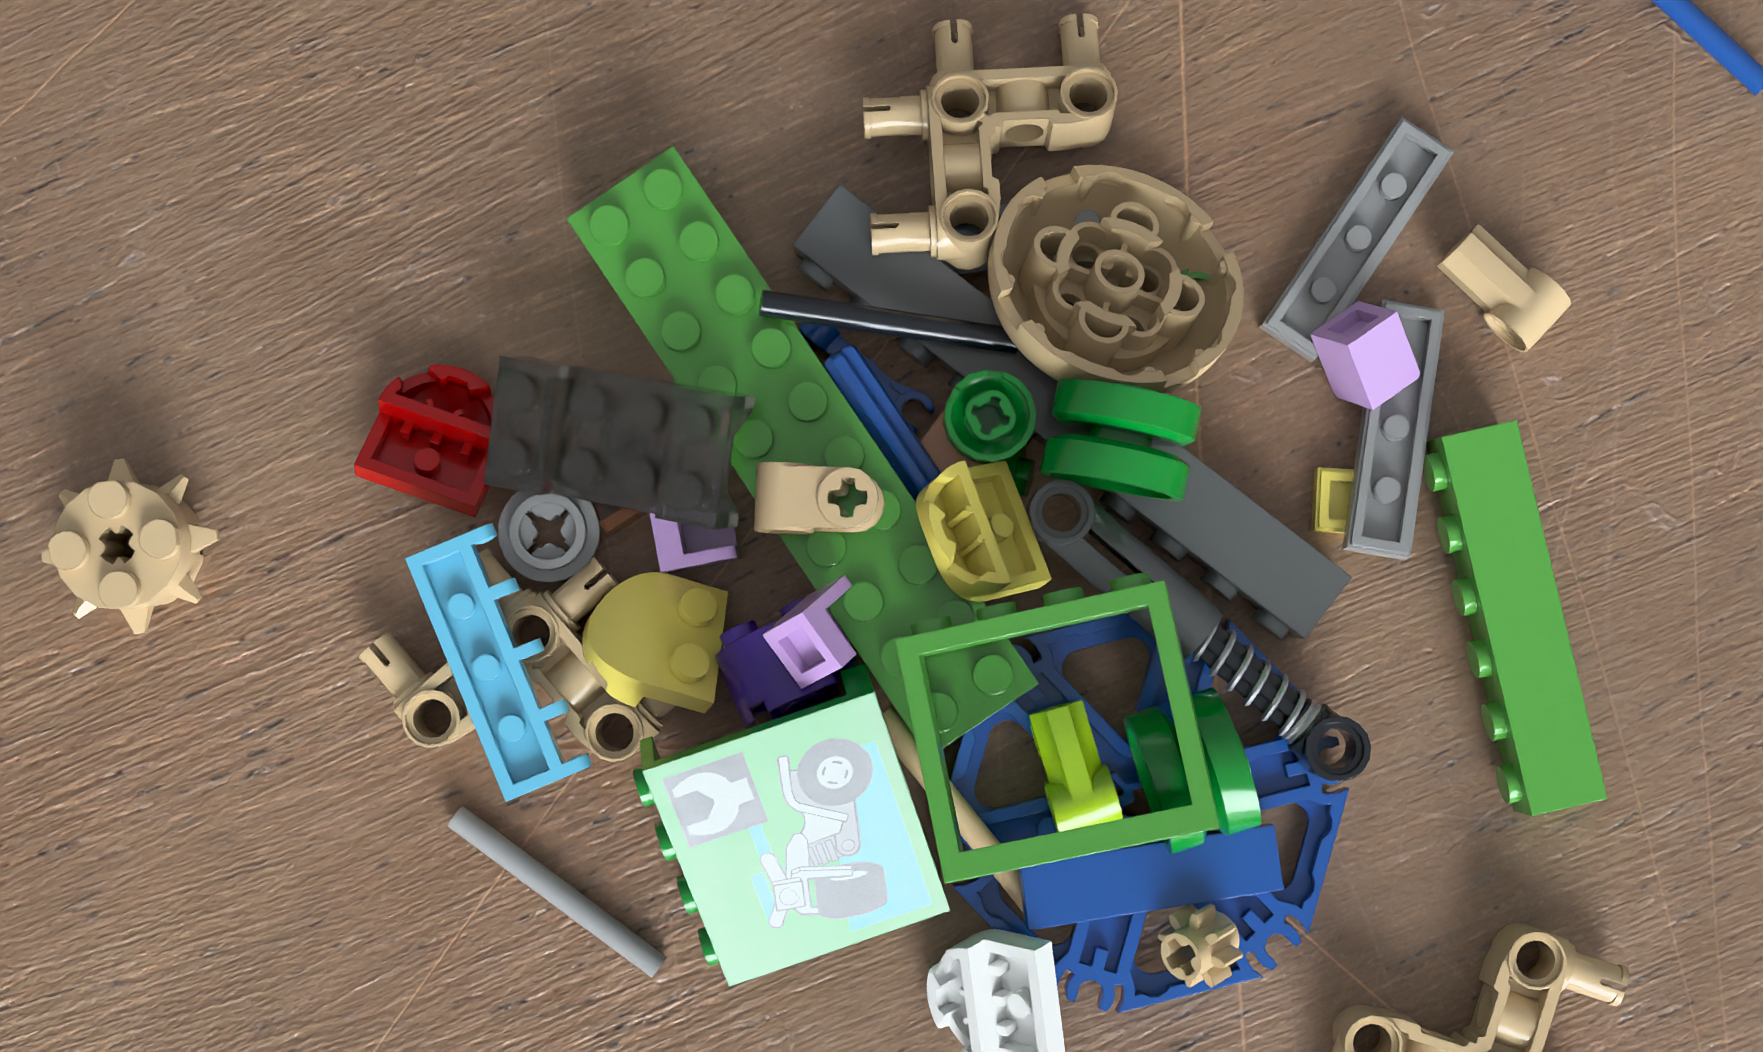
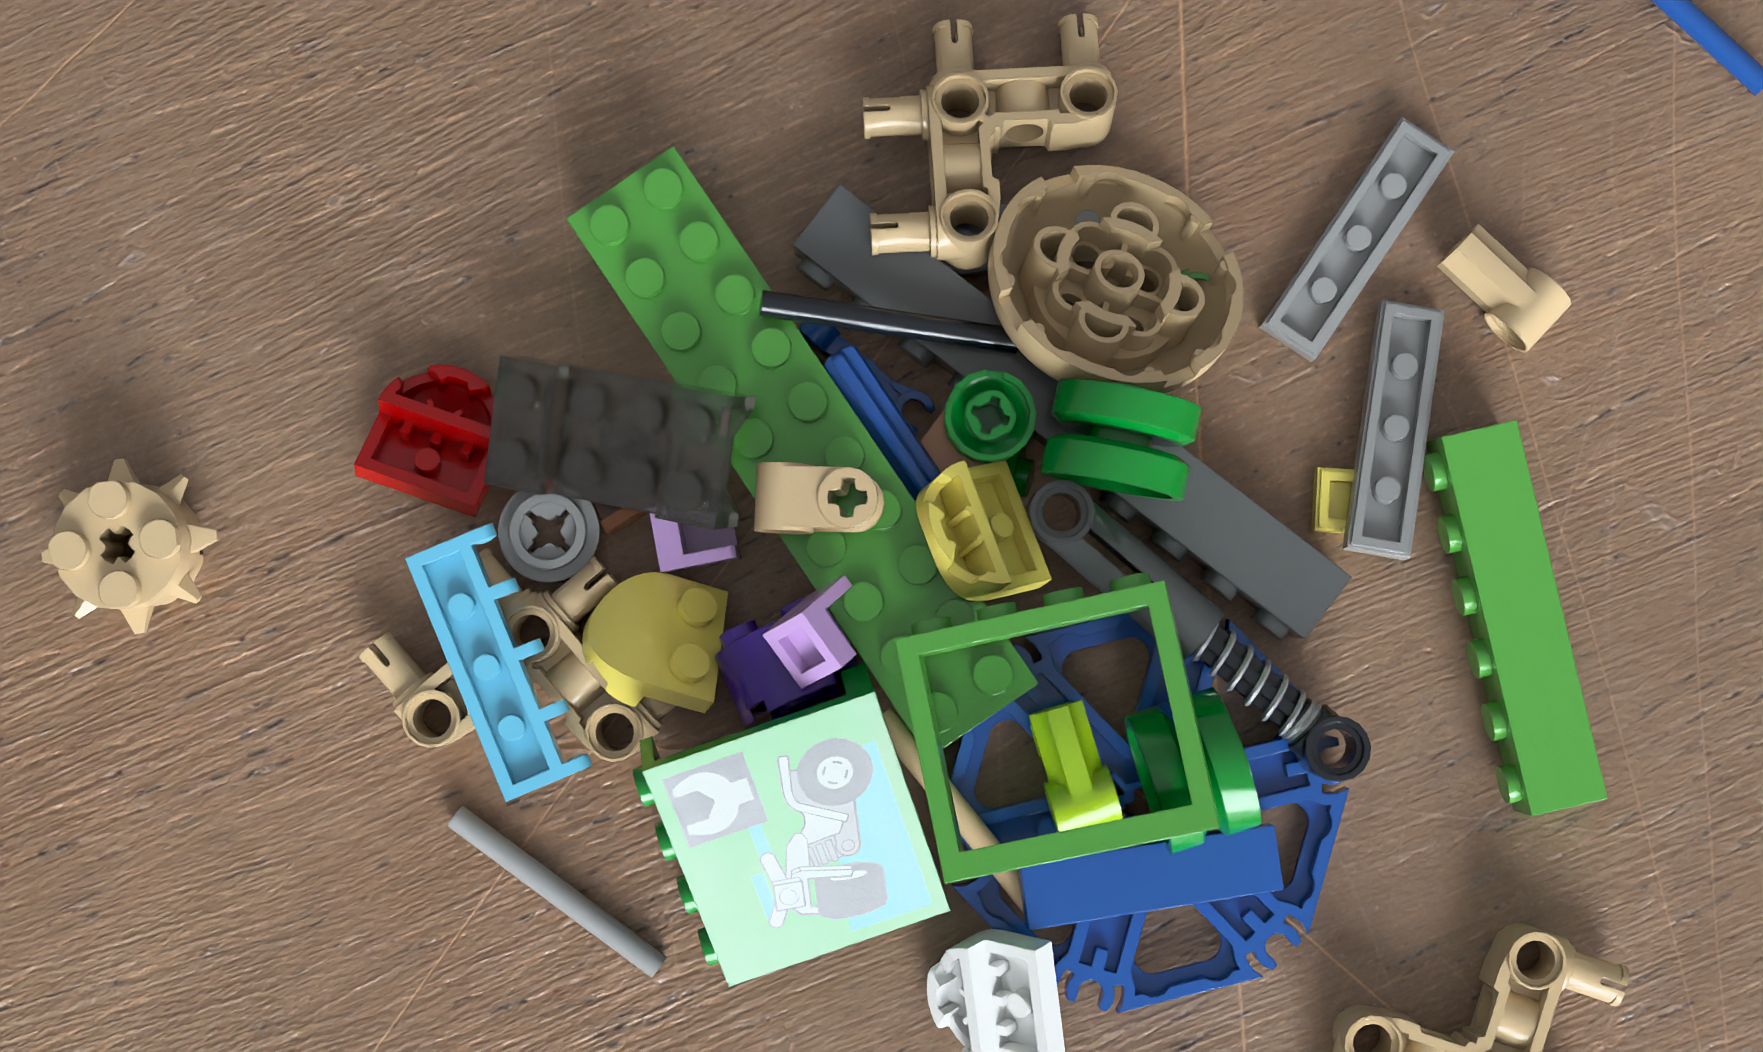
(1200, 945): tan gear -> none
(1365, 354): lavender panel -> none

